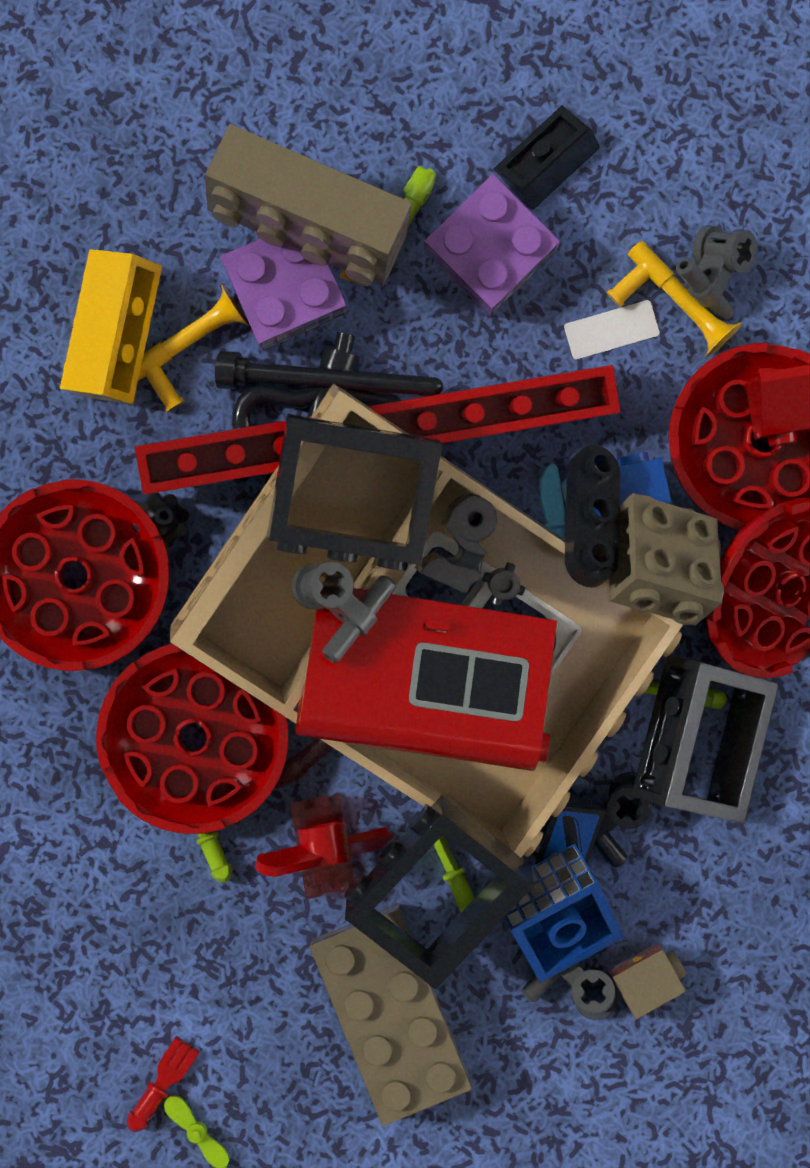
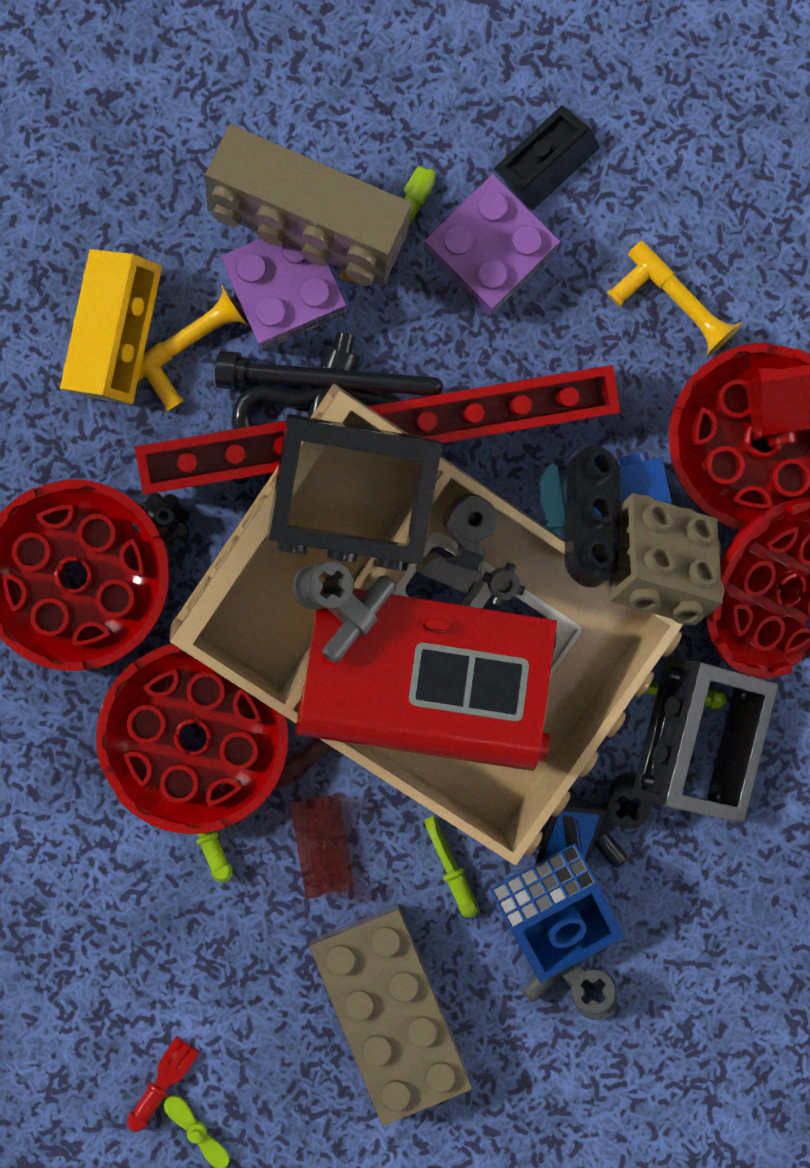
(320, 847): red piece -> none
(475, 922): black window -> none
(611, 329): white sticker -> none
(649, 980): dark tan brick -> none
(715, 266): dark grey piece -> none

